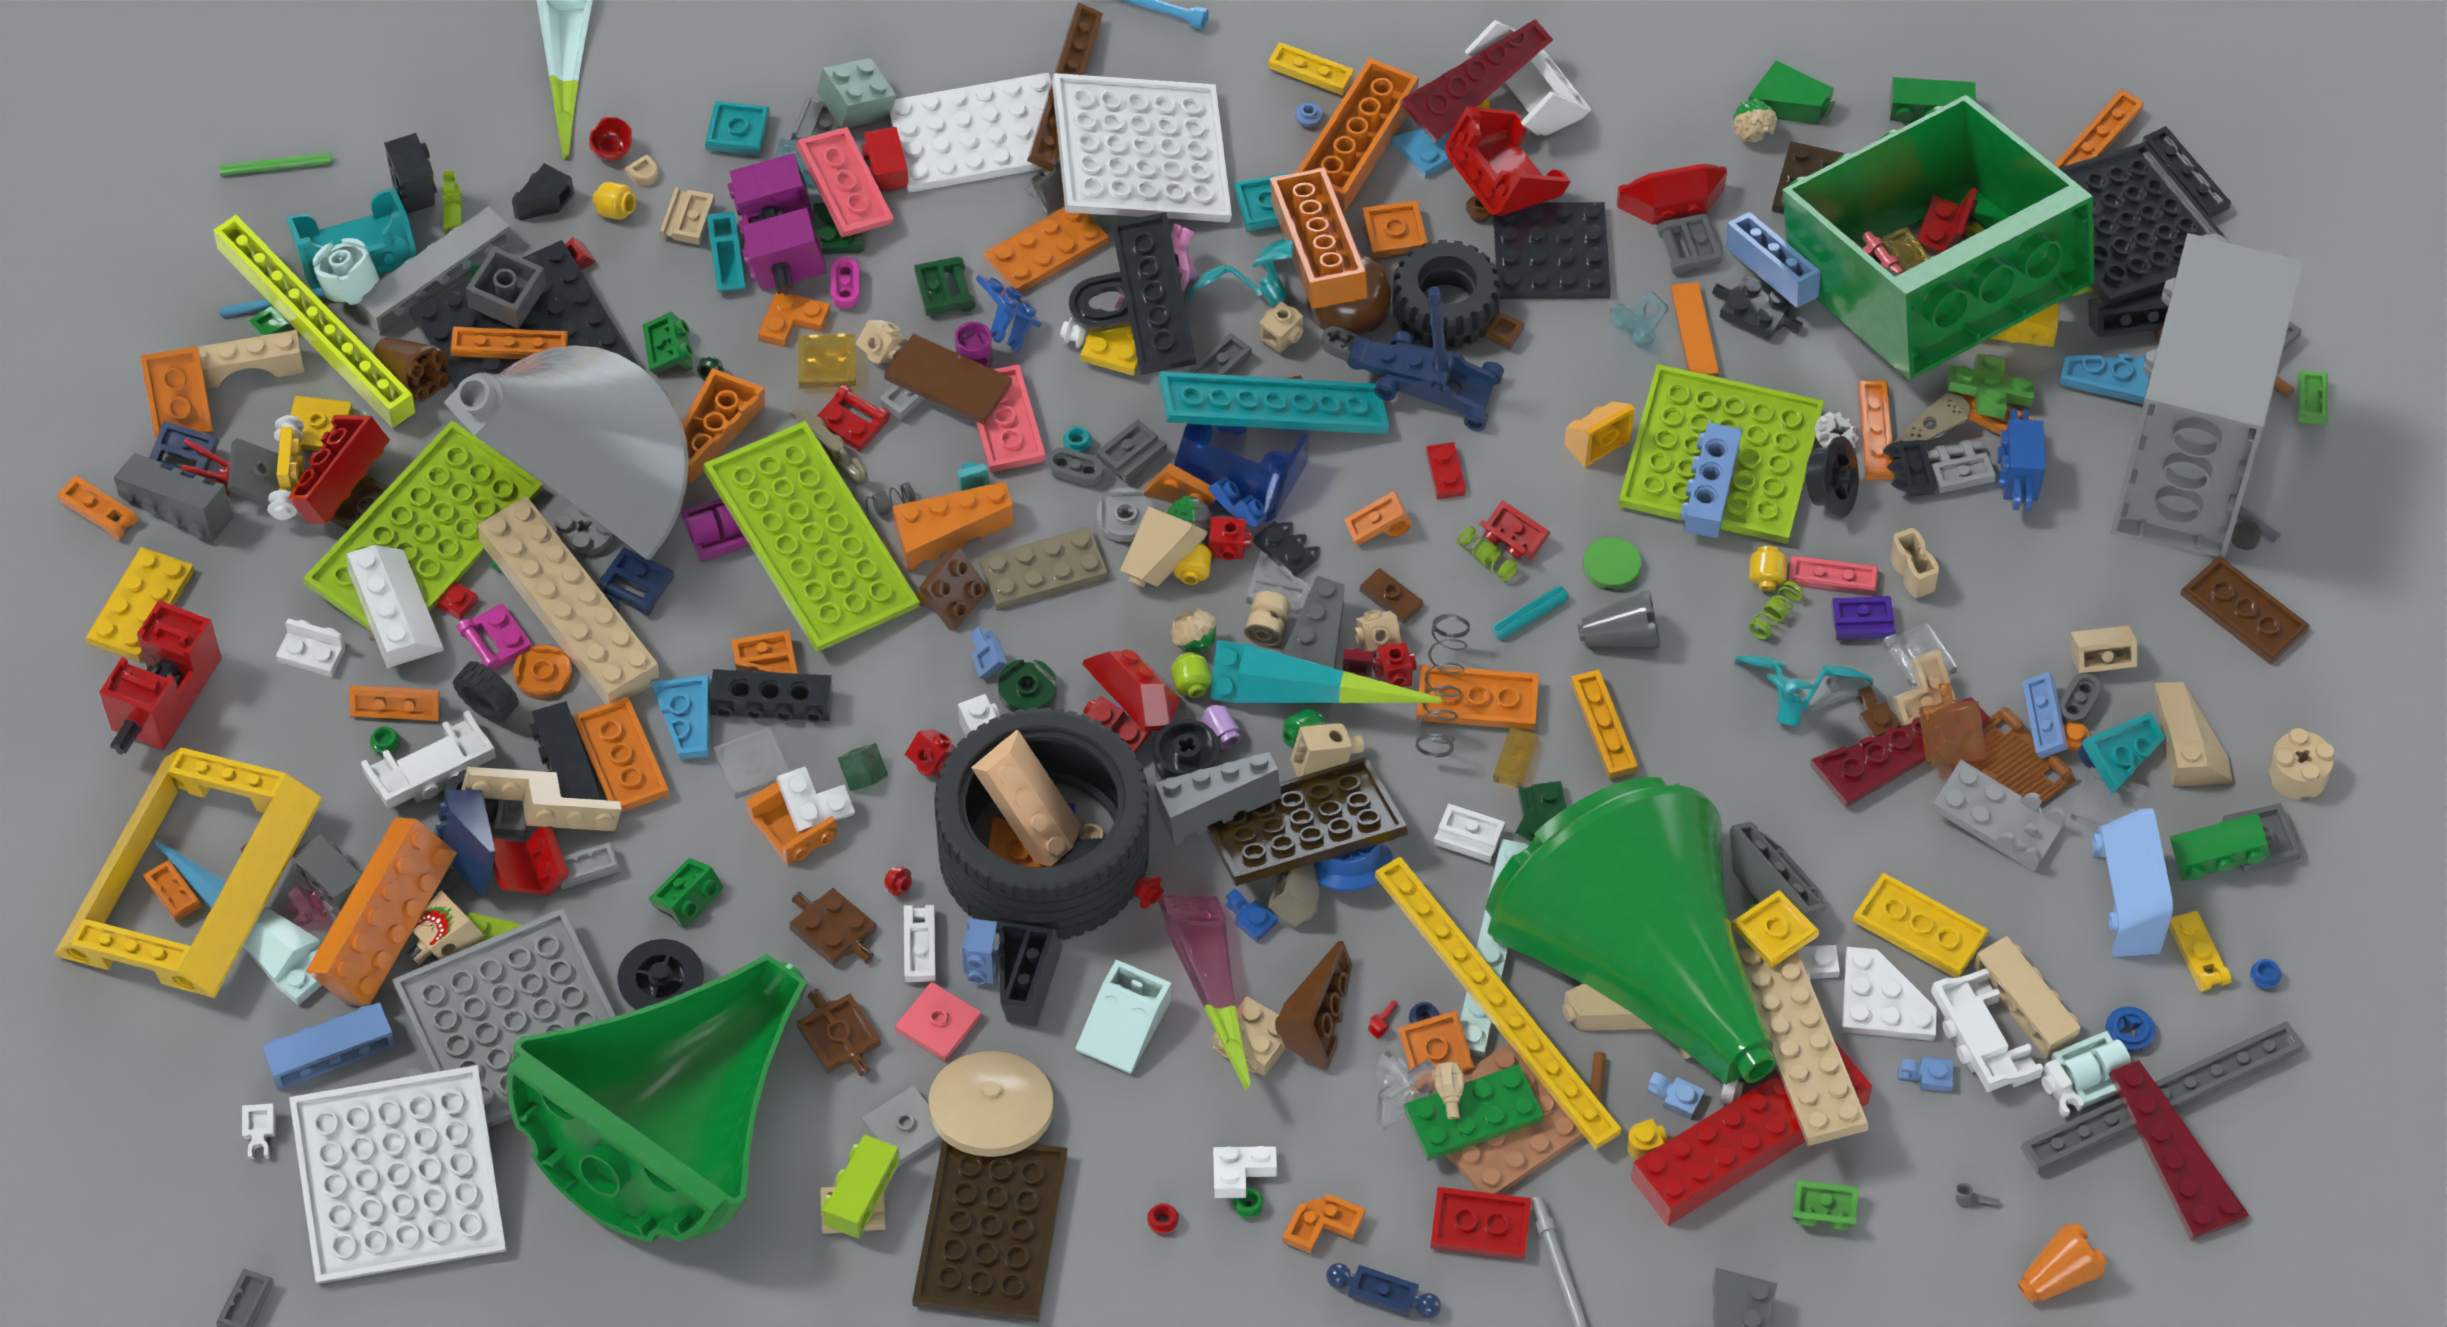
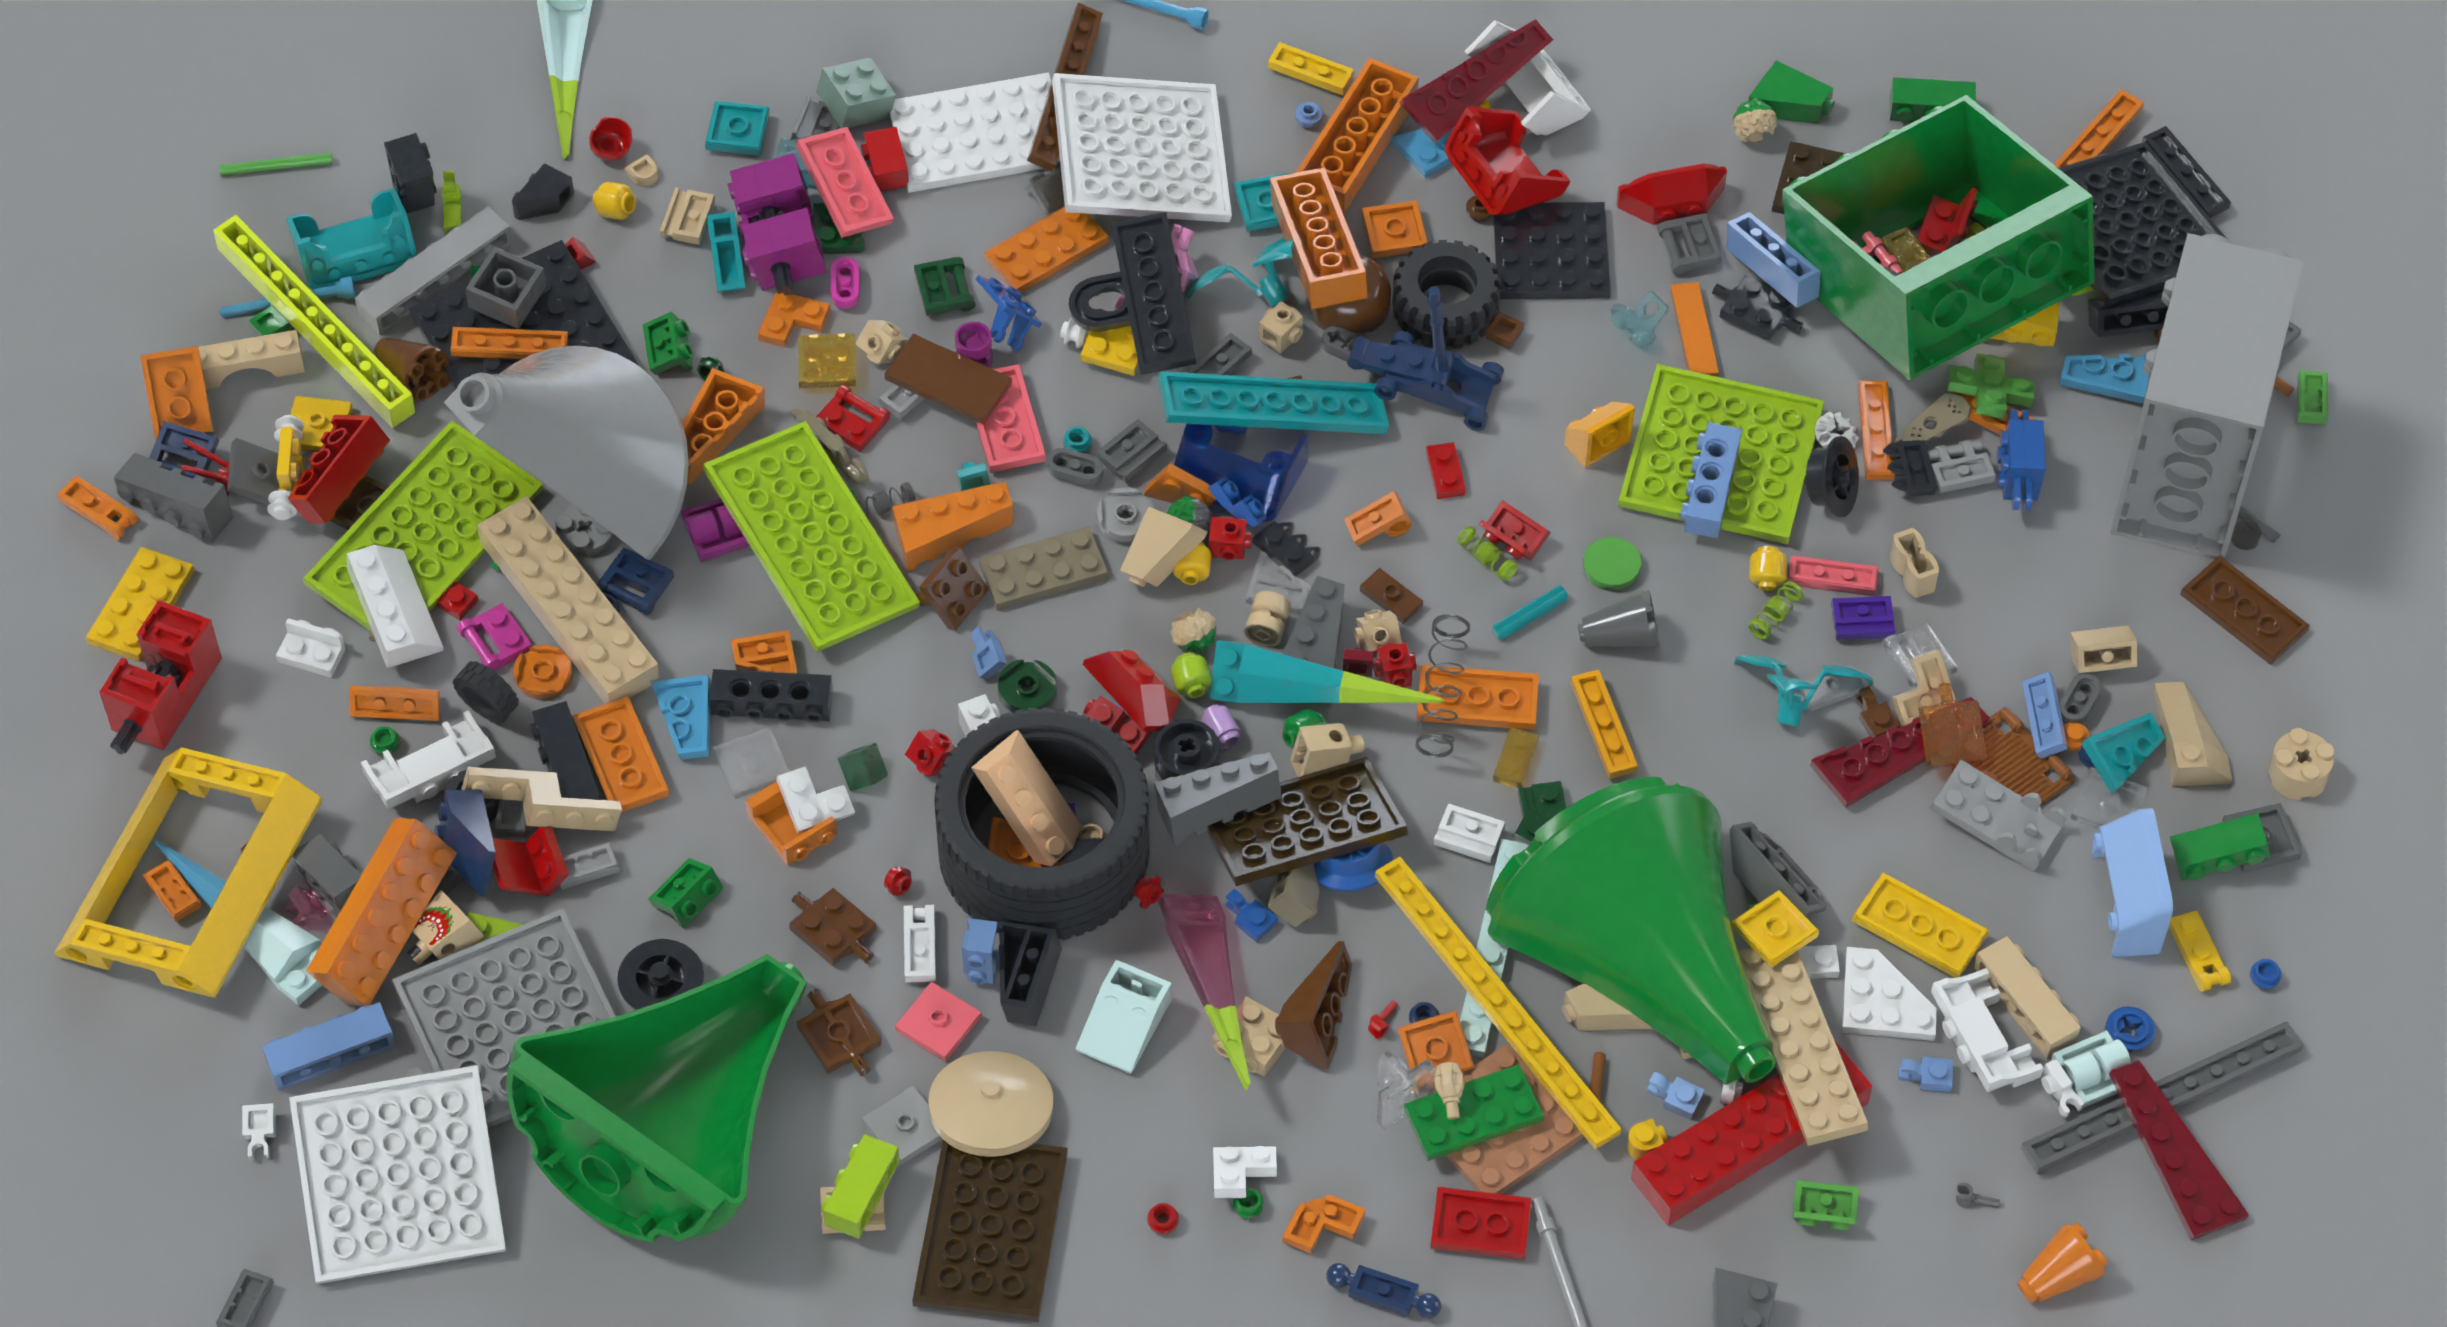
(345, 271): light aqua brick -> none

